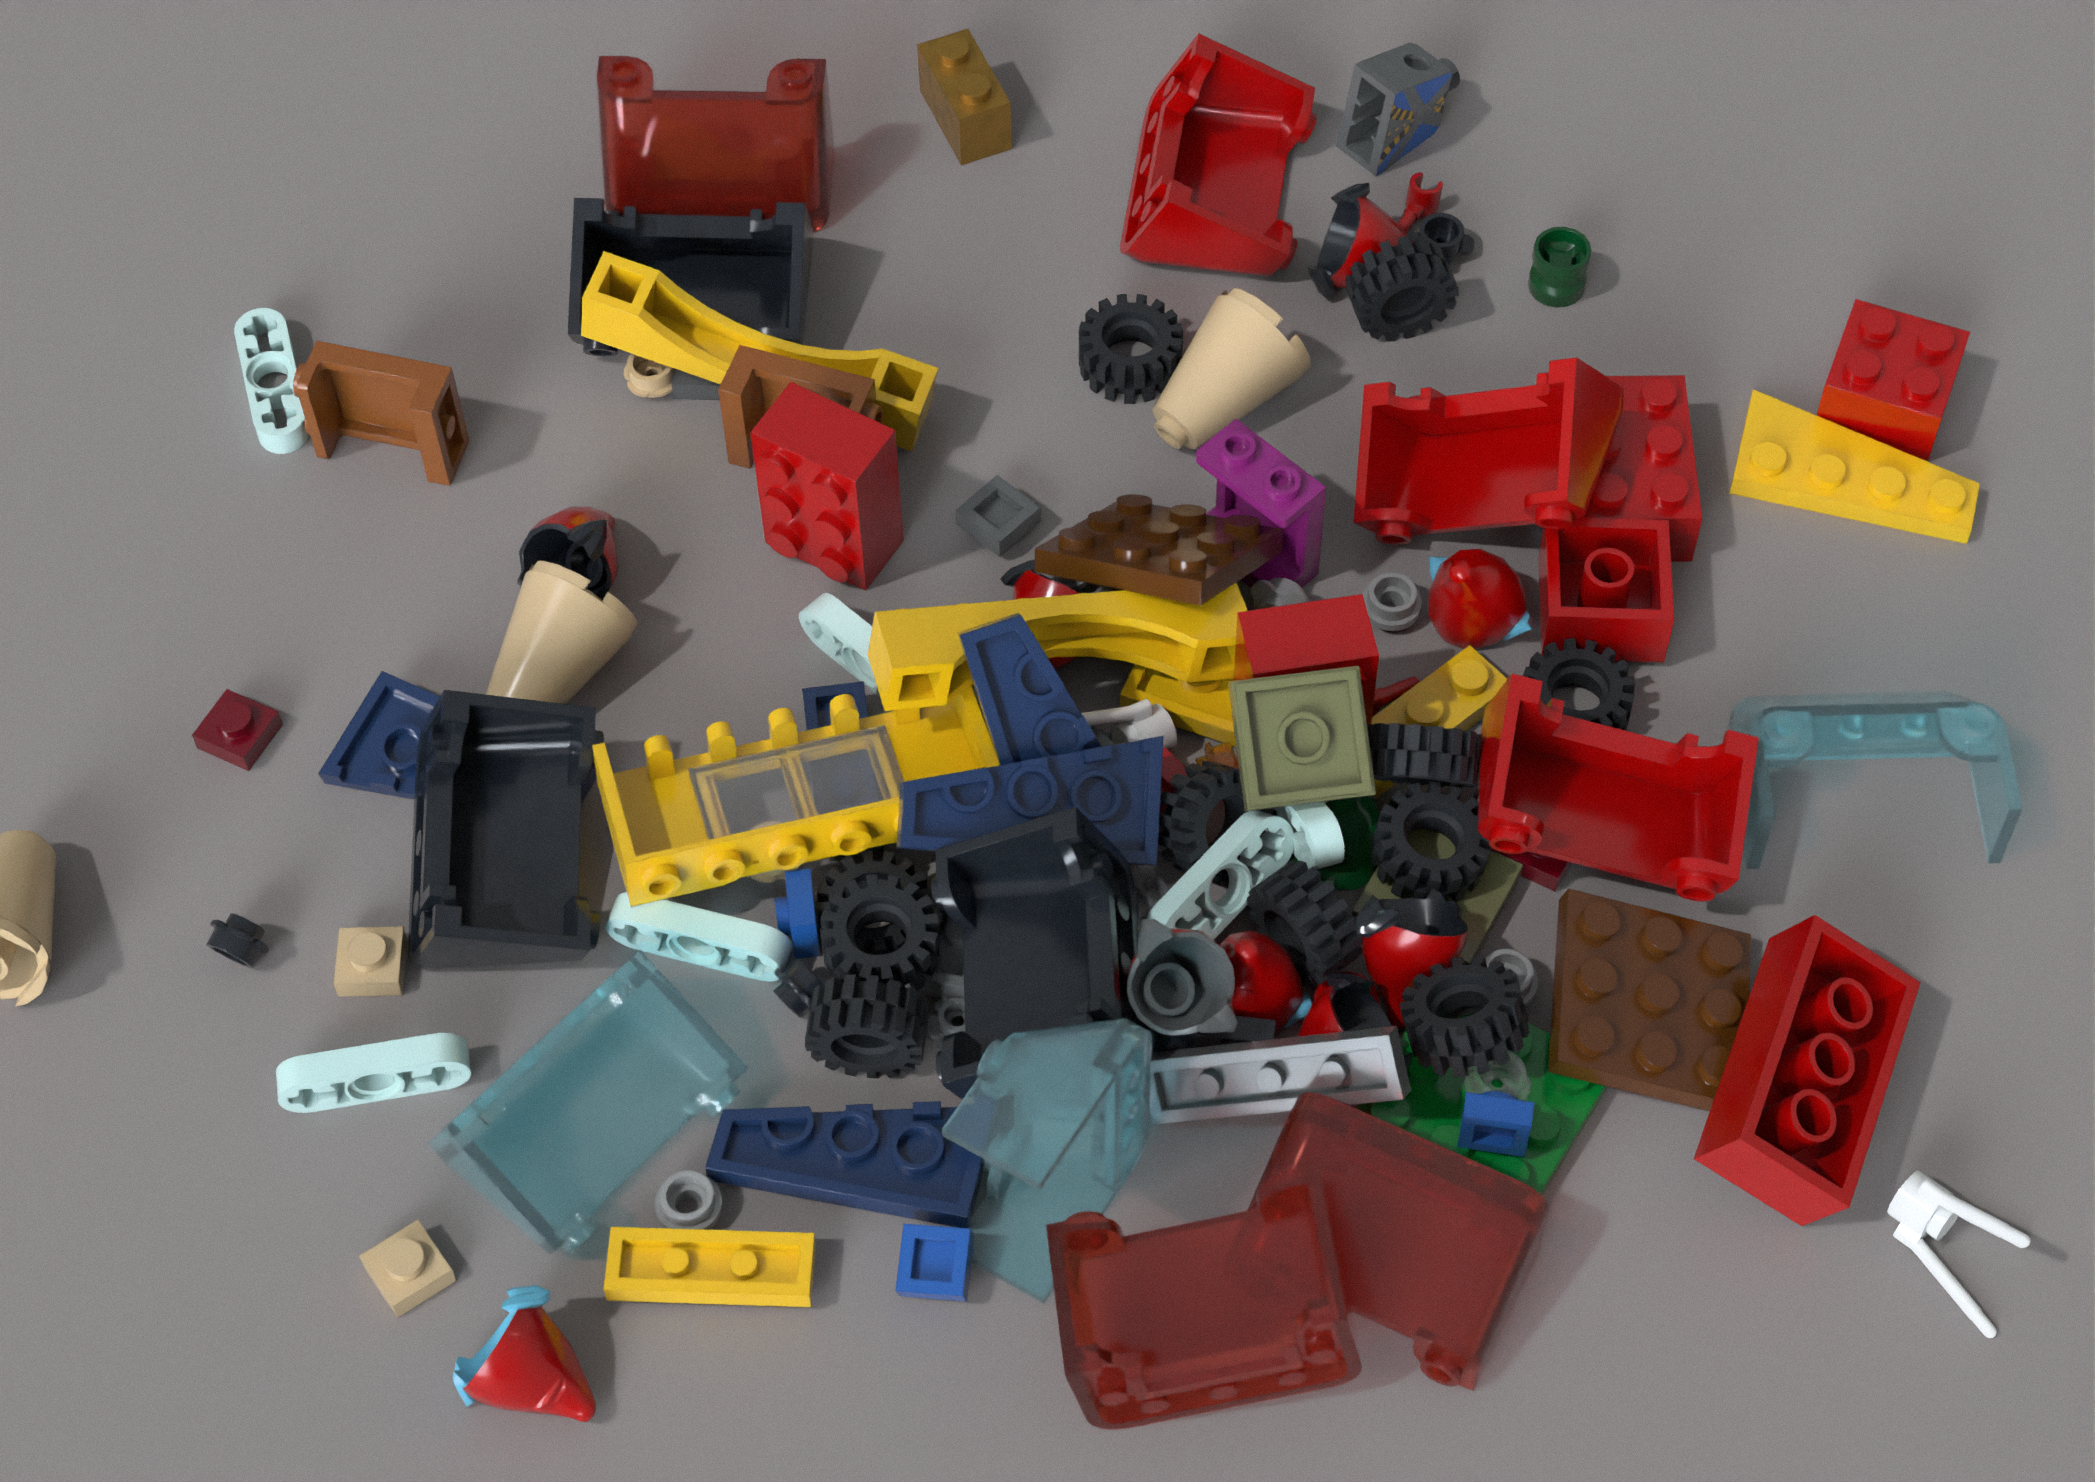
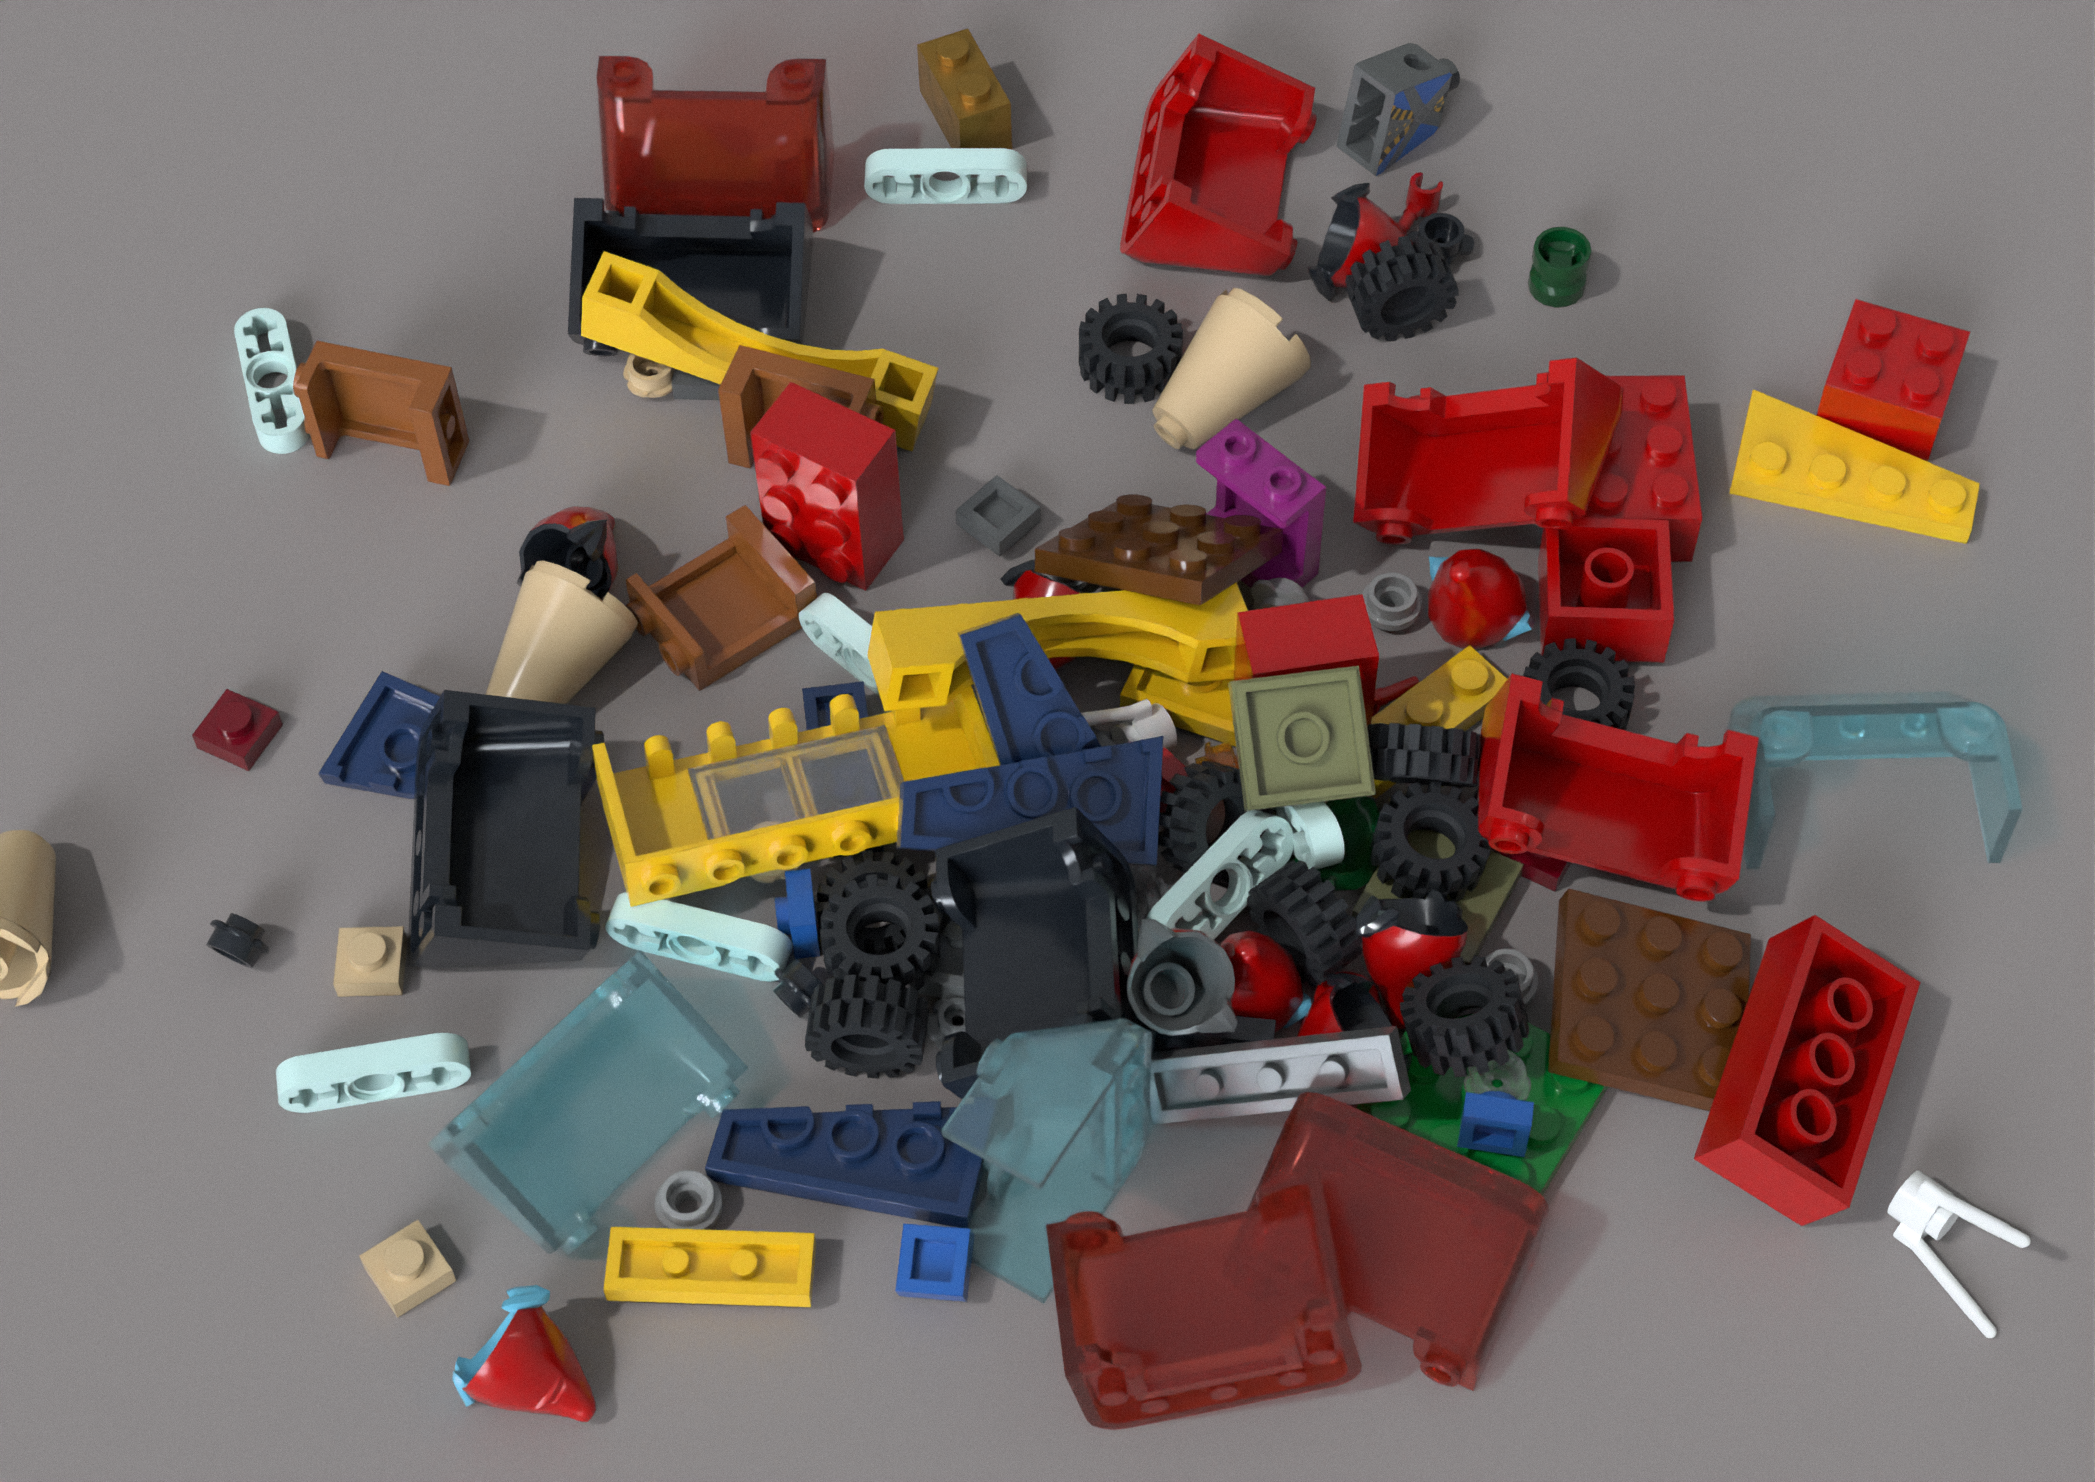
(723, 602): none -> dark orange panel
(984, 162): none -> light aqua beam

